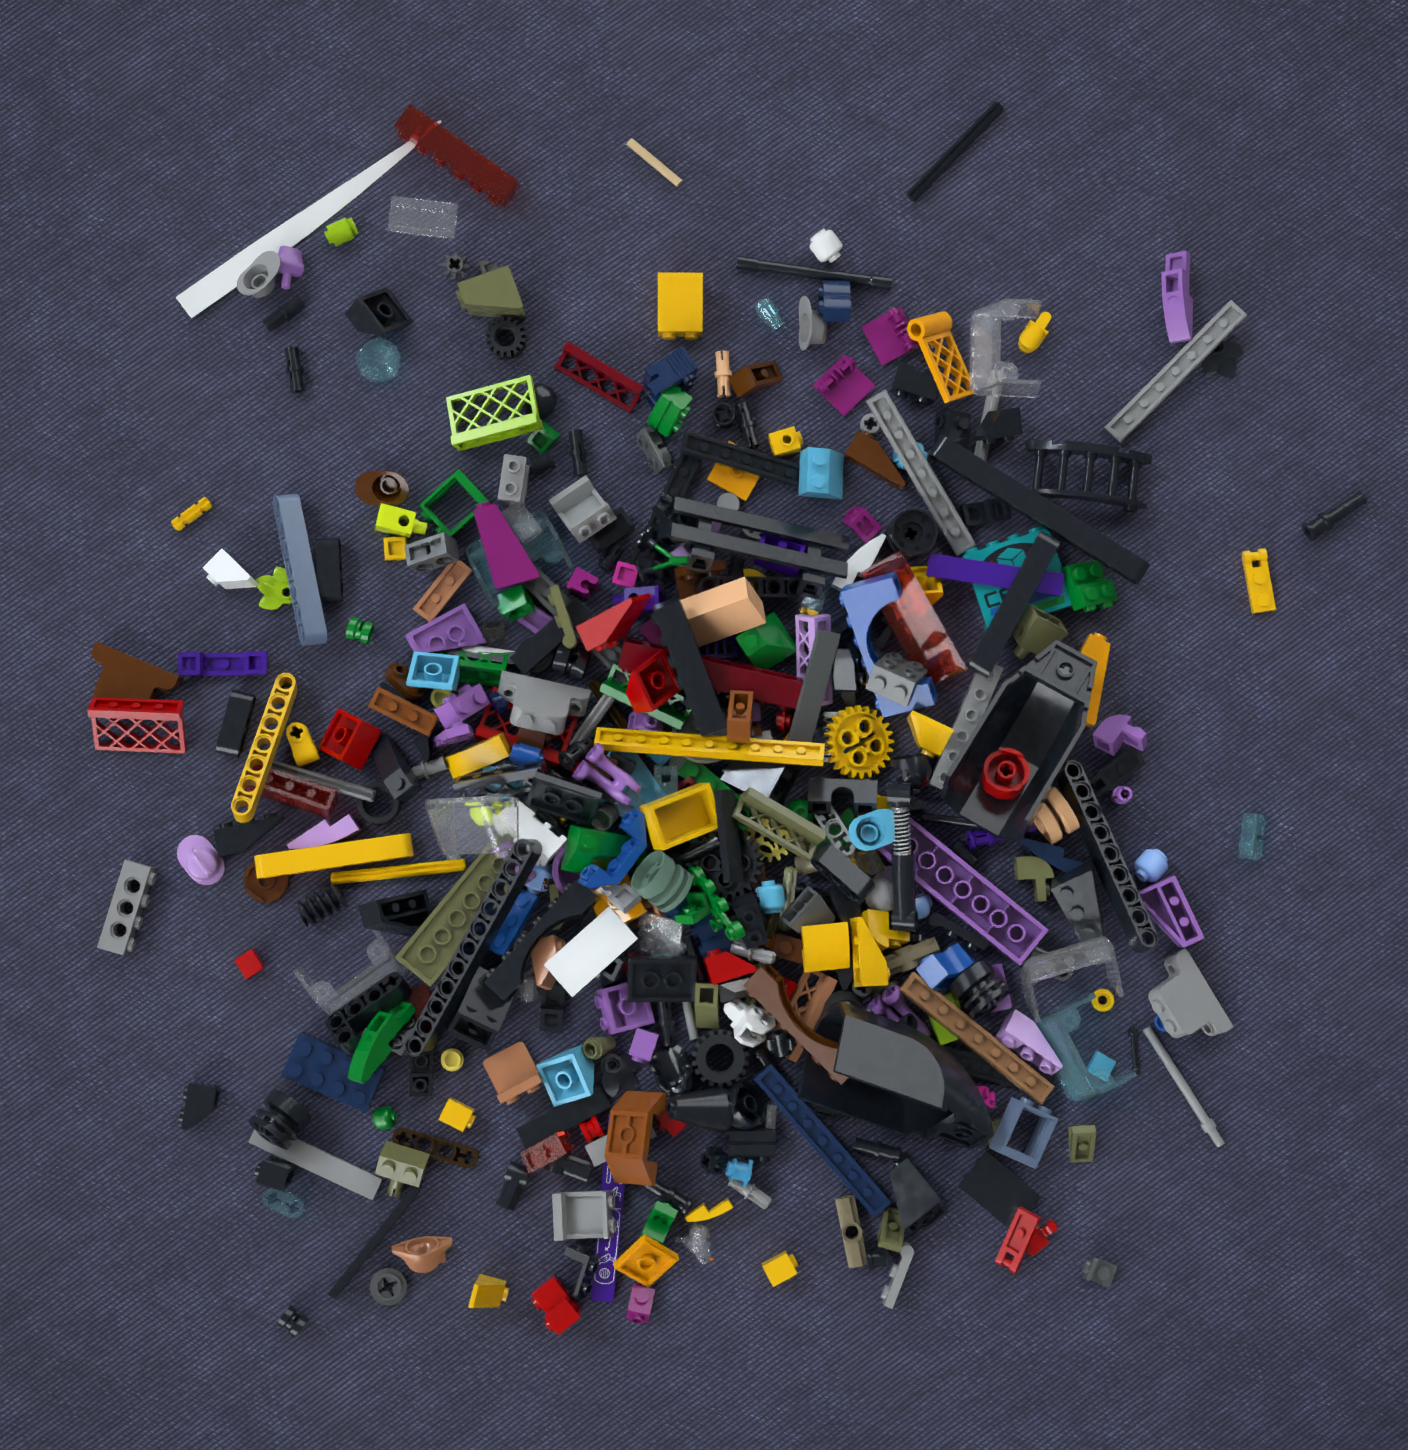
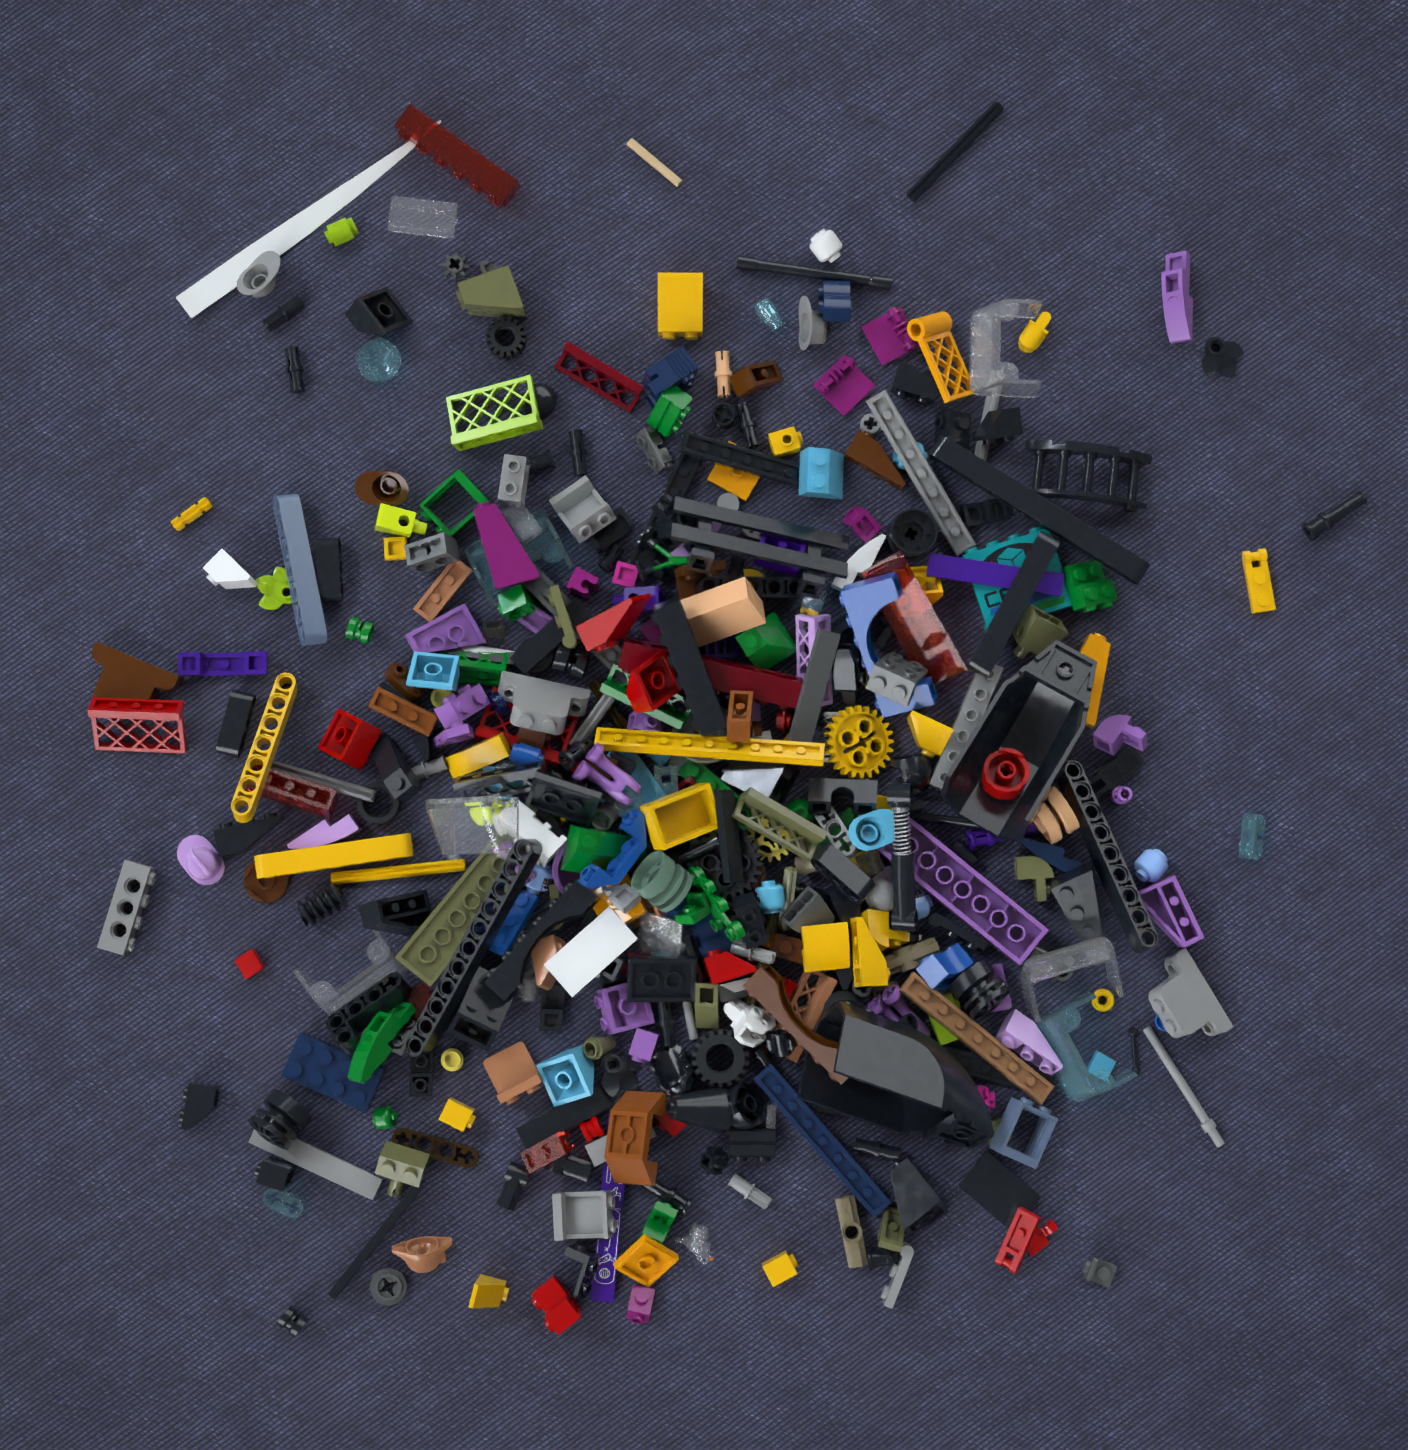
(291, 265): medium lavender piece -> none
(304, 748): yellow piece -> none
(544, 438): green slope -> none
(702, 1213): yellow slope -> none
(739, 1171): dark azure brick -> none
(1081, 1143): olive slope -> none
(1175, 371): light grey tile -> none

